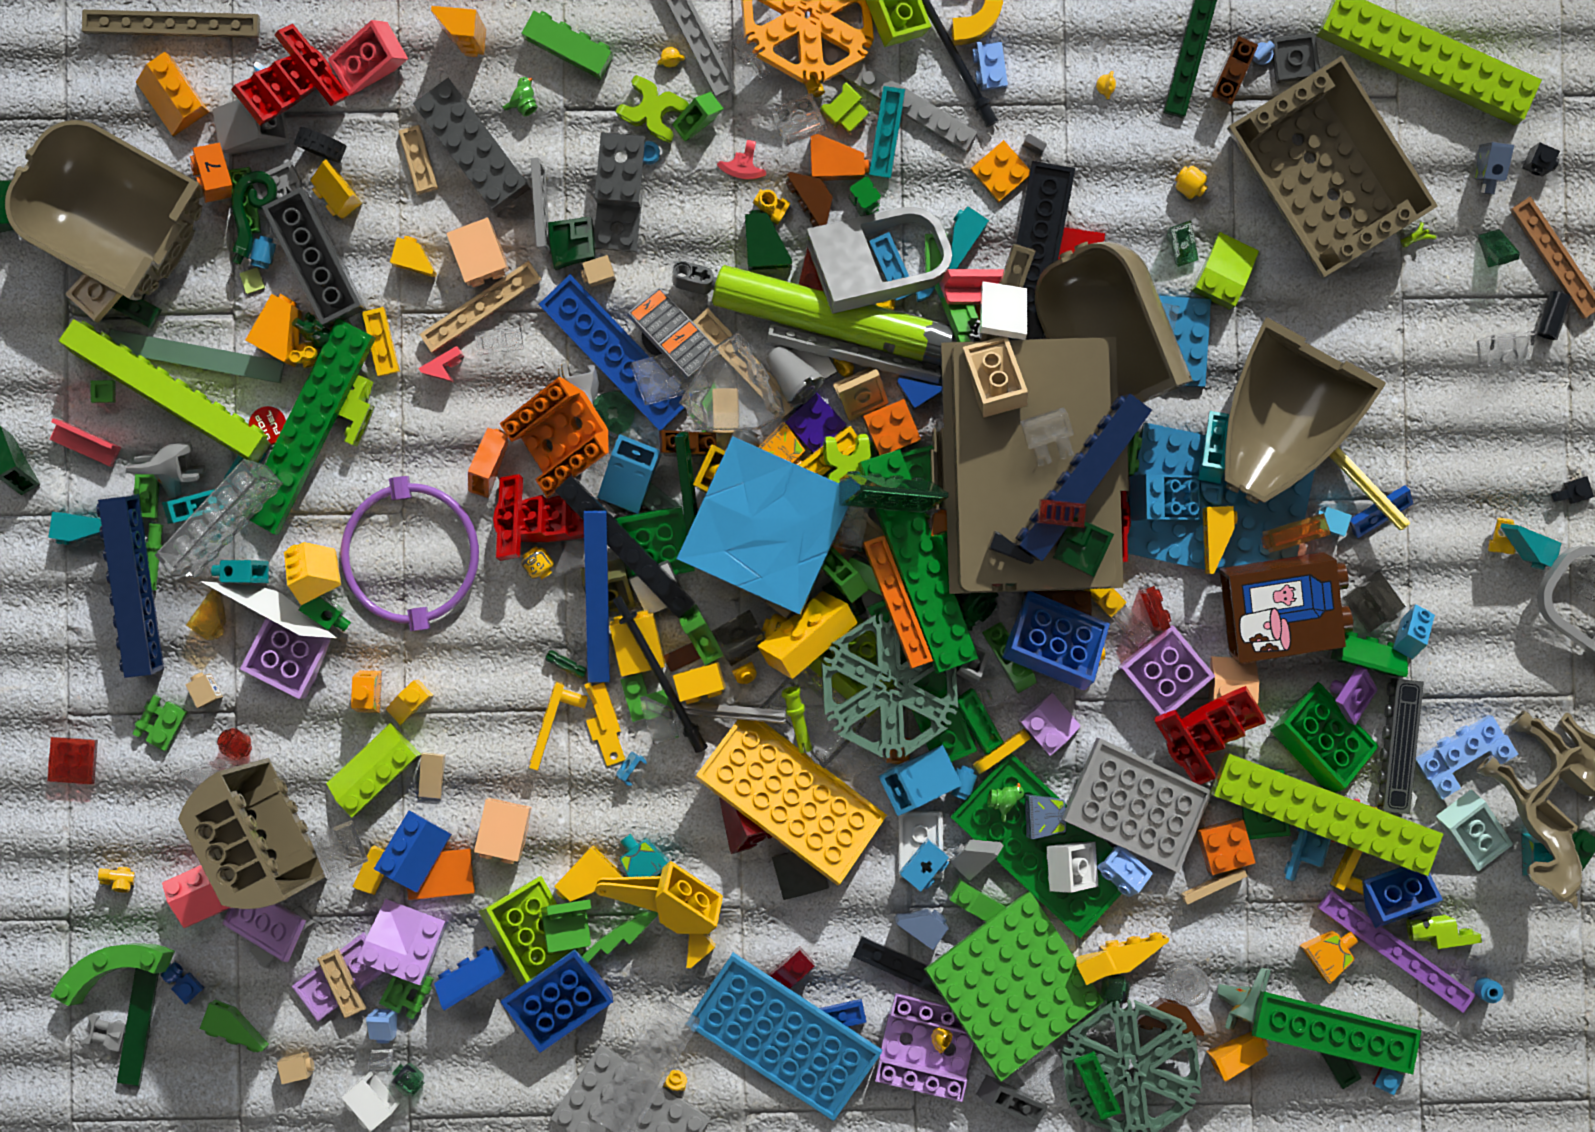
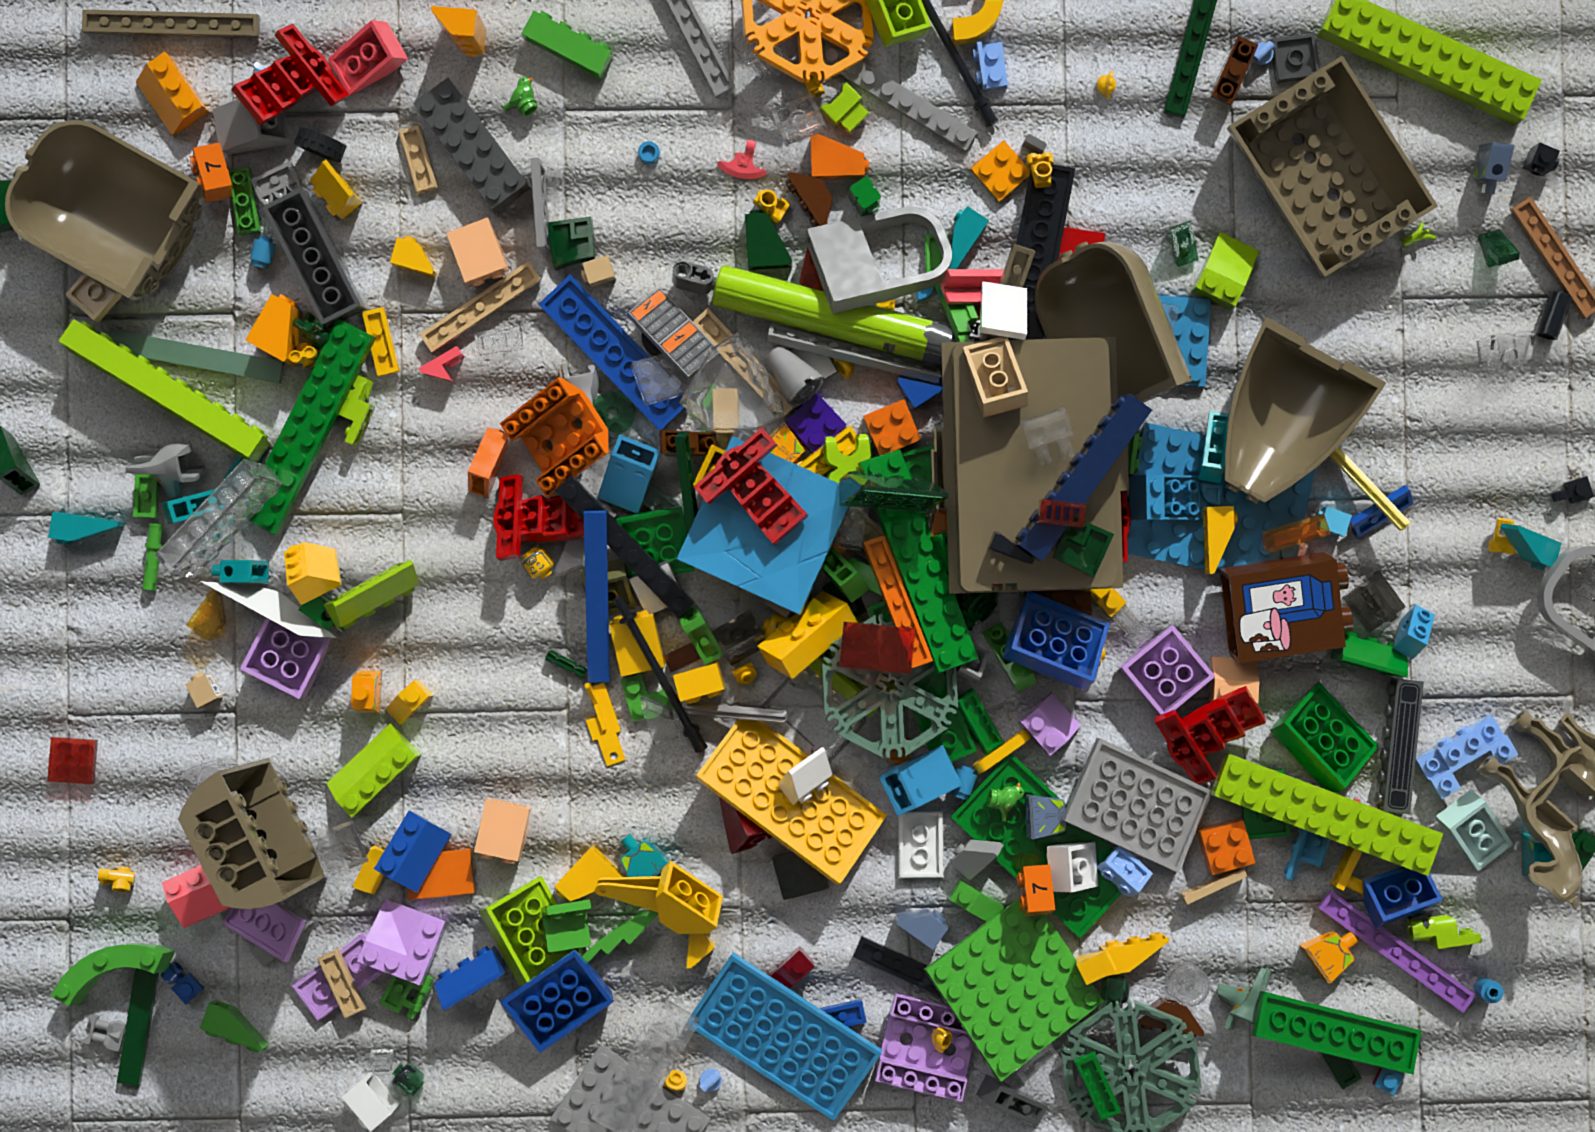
(84, 442): coral panel -> none
(103, 391): bright green plate -> none
(130, 585): dark blue brick -> none
(138, 310): dark green plate -> none
(166, 725): bright green plate -> none
(234, 744): clear red head -> none
(244, 241): dark green plant -> none
(252, 280): yellowish green piece -> none
(269, 420): red sticker -> none
(295, 1067): tan brick -> none
(371, 594): none -> lime slope
(382, 1025): light blue slope -> none
(401, 489): medium lavender piece -> none
(431, 775): tan slope -> none
(557, 695): yellow piece -> none
(619, 192): dark grey bracket -> none
(625, 770): dark azure piece -> none
(652, 109): lime piece -> none
(670, 57): yellow piece -> none
(697, 115): bright green slope -> none
(710, 1080): none -> light blue plate
(754, 487): none -> red slope
(796, 710): lime pin -> none
(806, 777): none -> white slope
(861, 393): tan bracket -> none
(877, 647): none -> clear red slope
(887, 131): teal plate -> none
(889, 259): dark azure plate -> none
(913, 871): dark azure brick -> none
(1036, 890): none -> orange brick
(1041, 168): none -> yellow plate
(1152, 600): clear red plate -> none
(1191, 182): yellow head -> none
(1237, 1055): light orange slope -> none
(1355, 694): medium lavender tile -> none

